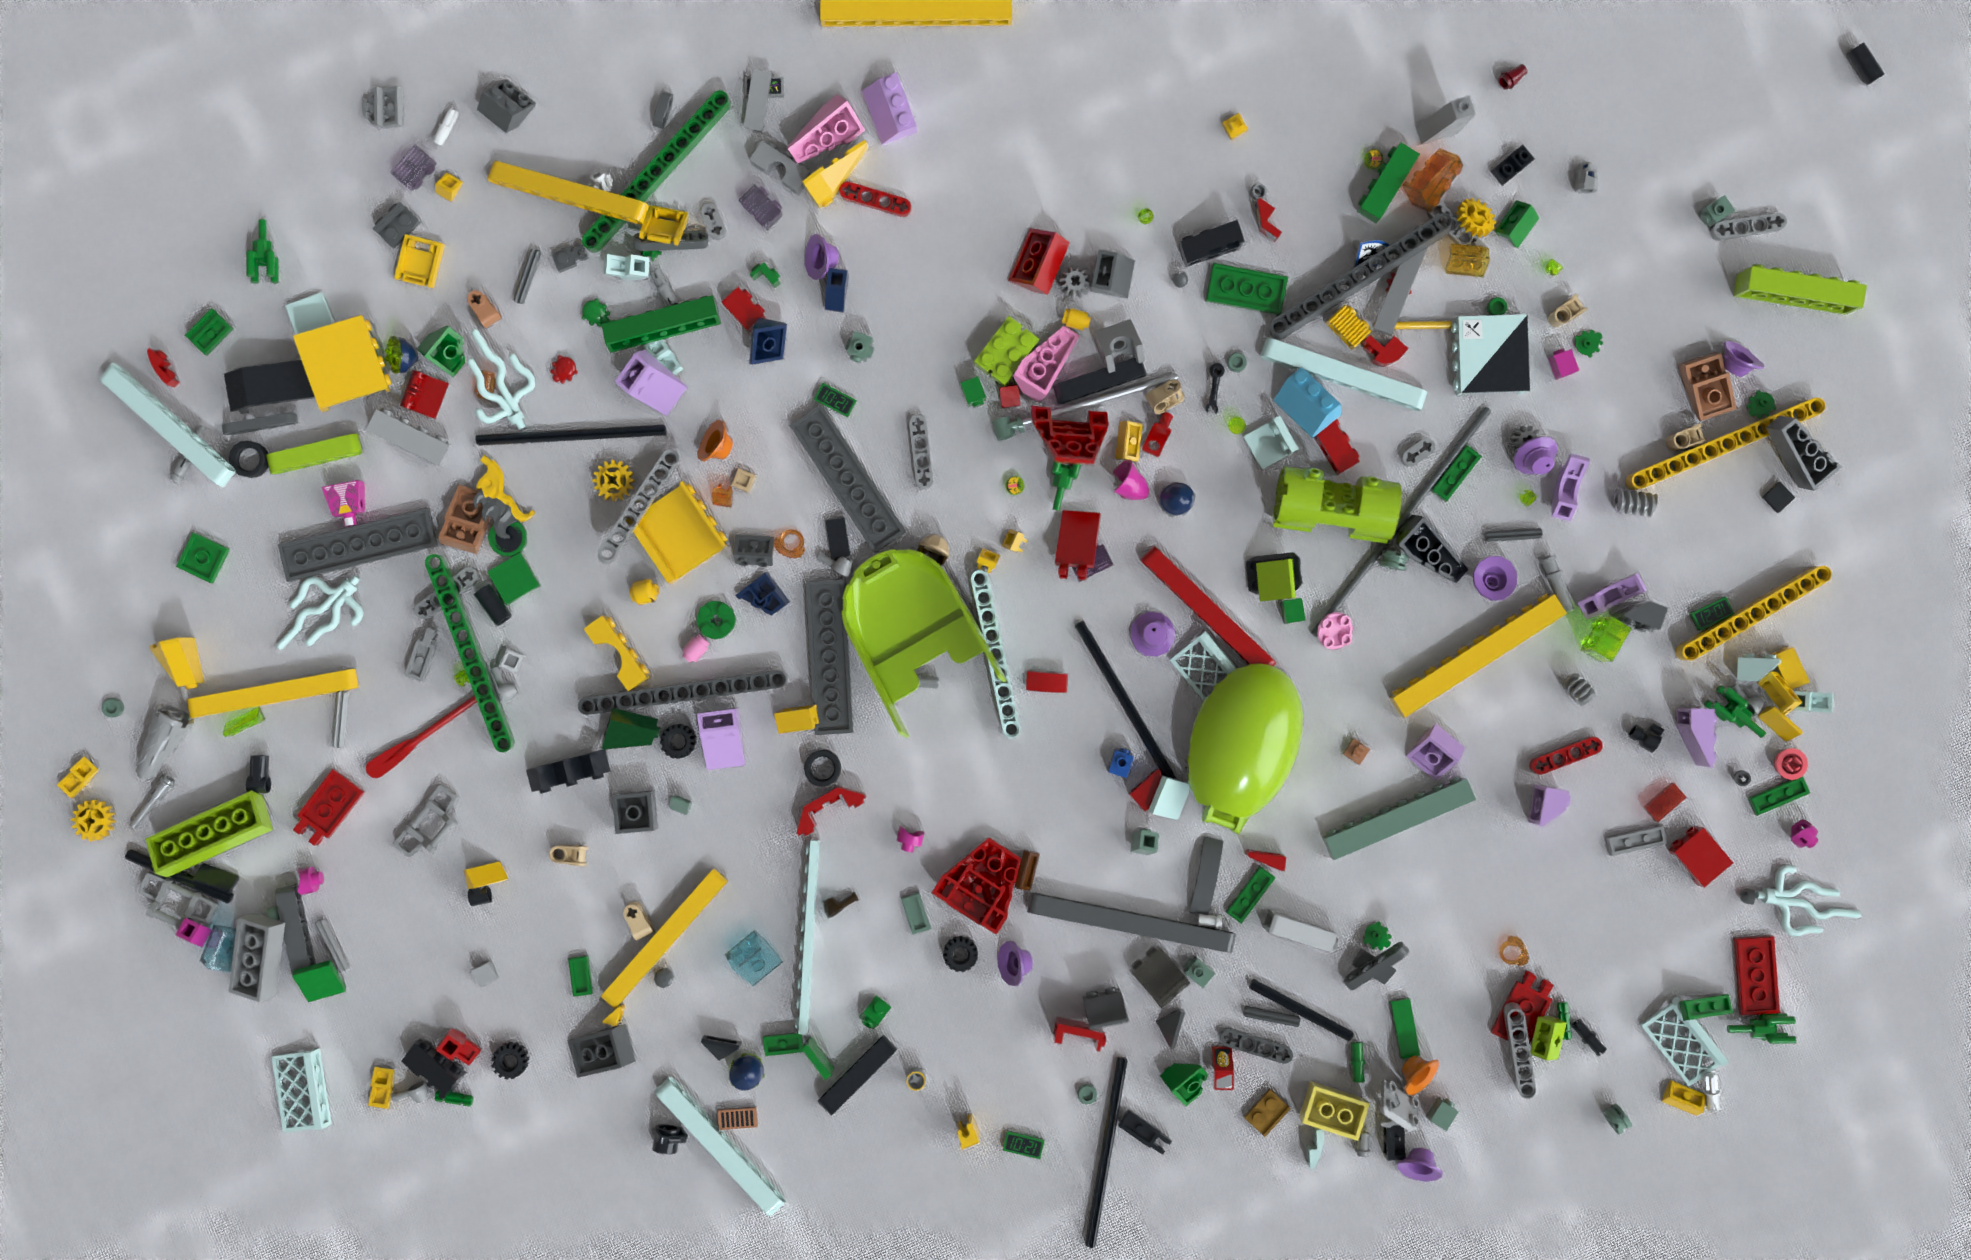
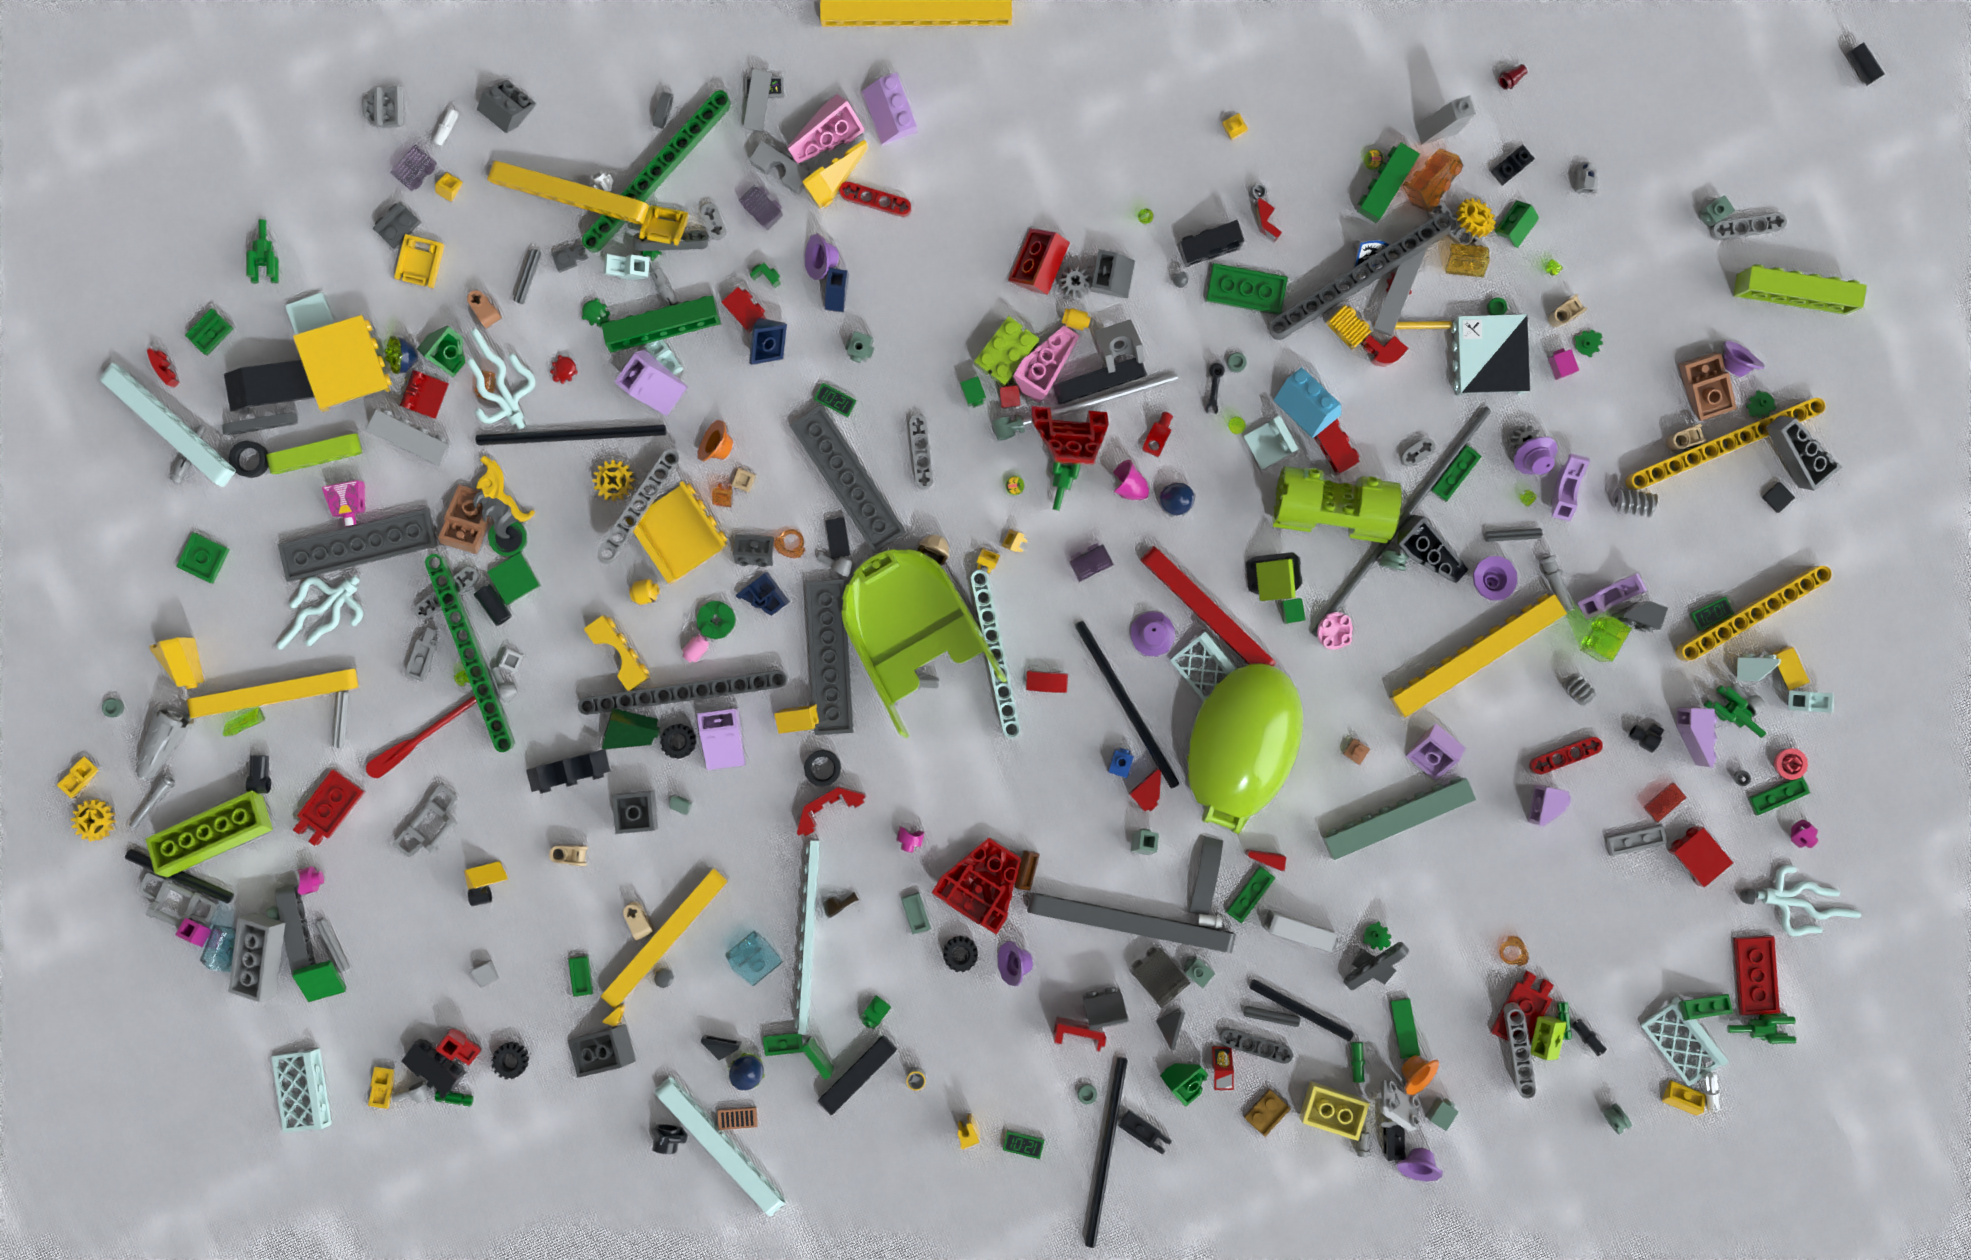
(216, 878): black tile -> none
(1077, 542): red tile -> none
(1128, 441): yellow slope -> none
(1164, 397): tan piece -> none
(1169, 798): light aqua tile -> none
(1314, 1151): light aqua slope -> none
(1344, 374): light aqua beam -> none
(1779, 723): yellow slope -> none
(1780, 692): yellow hinge -> none

